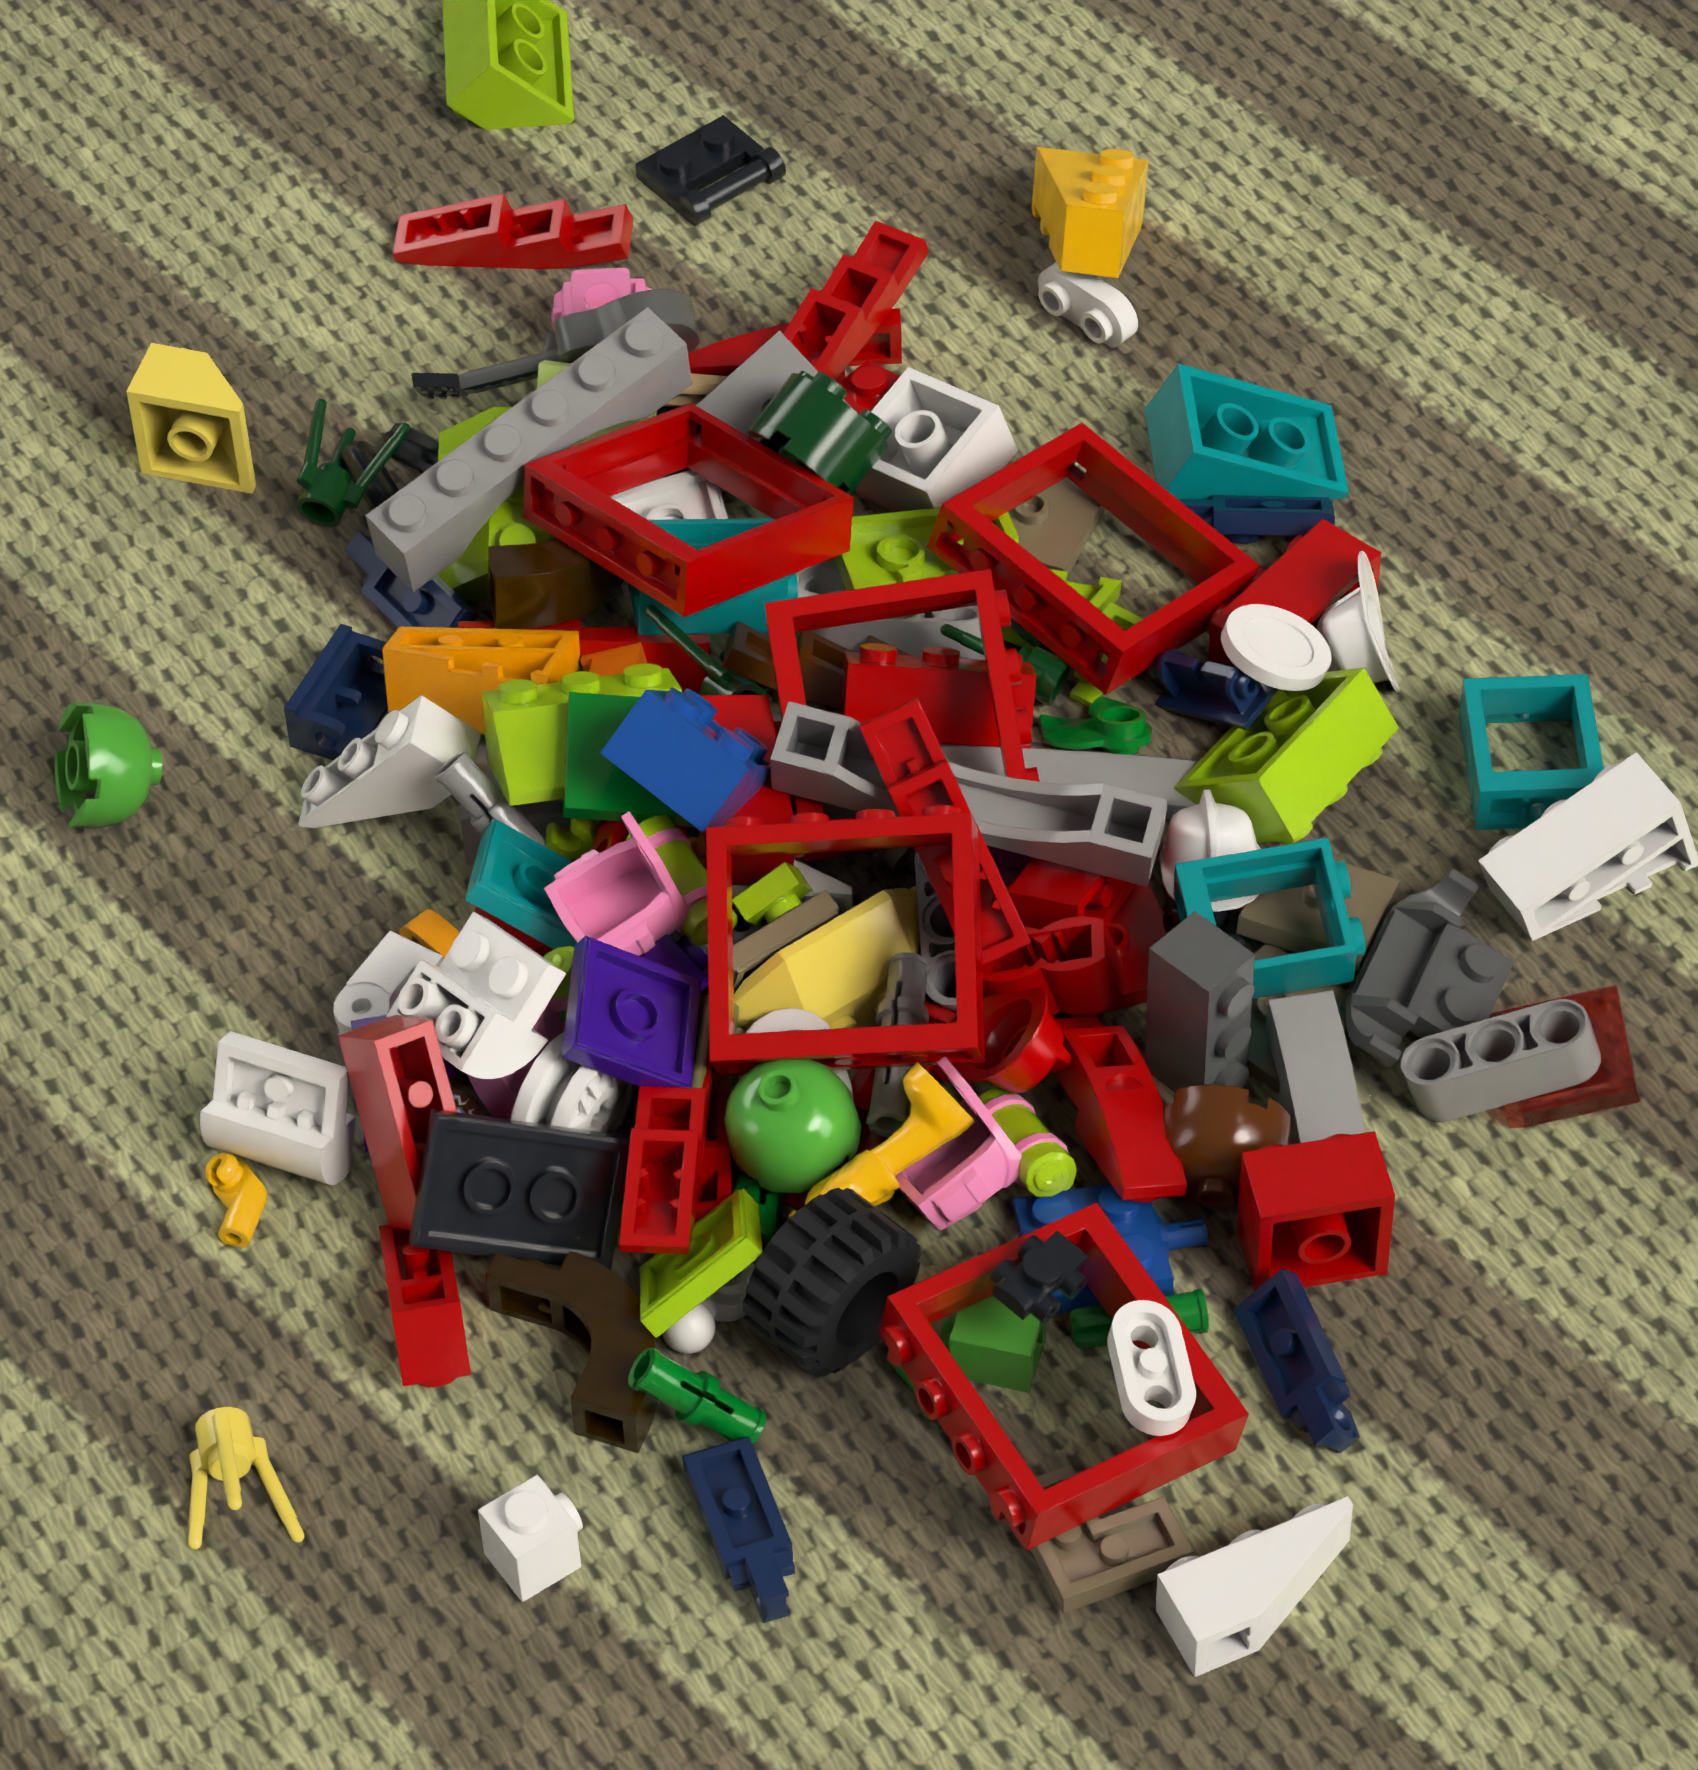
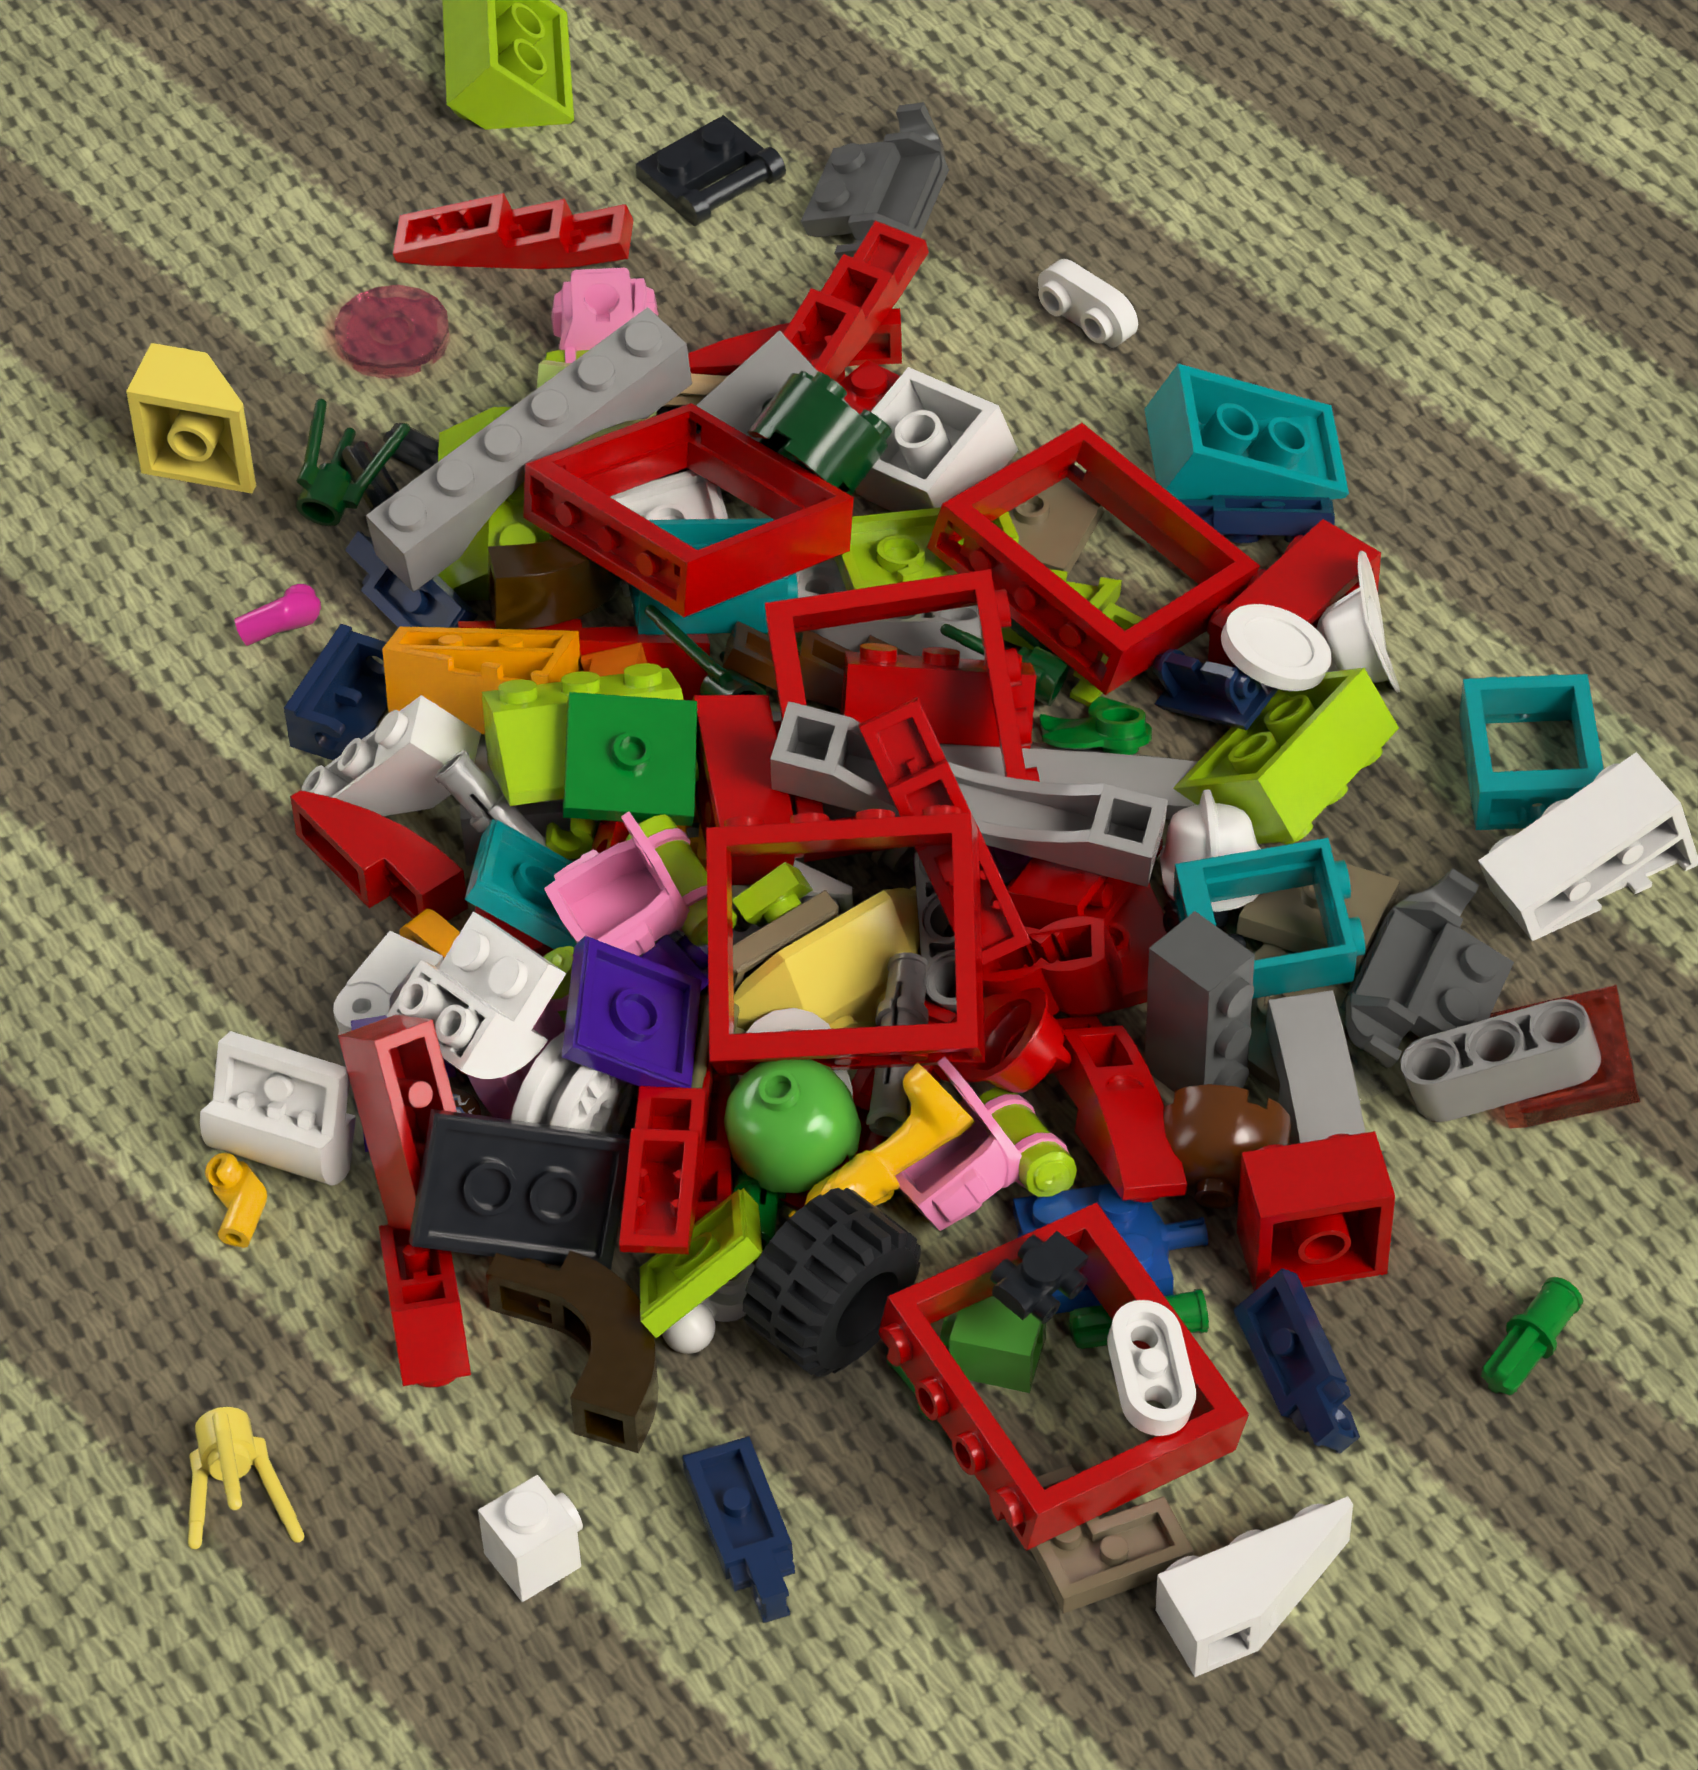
(105, 755): bright green cylinder -> none
(292, 611): none -> dark pink arm
(379, 856): none -> red slope
(392, 331): none -> clear pink tile
(571, 339): dark grey piece -> none
(688, 757): blue slope -> none
(695, 1397): green pin -> none
(880, 182): none -> dark grey plate
(1089, 207): yellow wedge -> none
(1531, 1336): none -> green axle

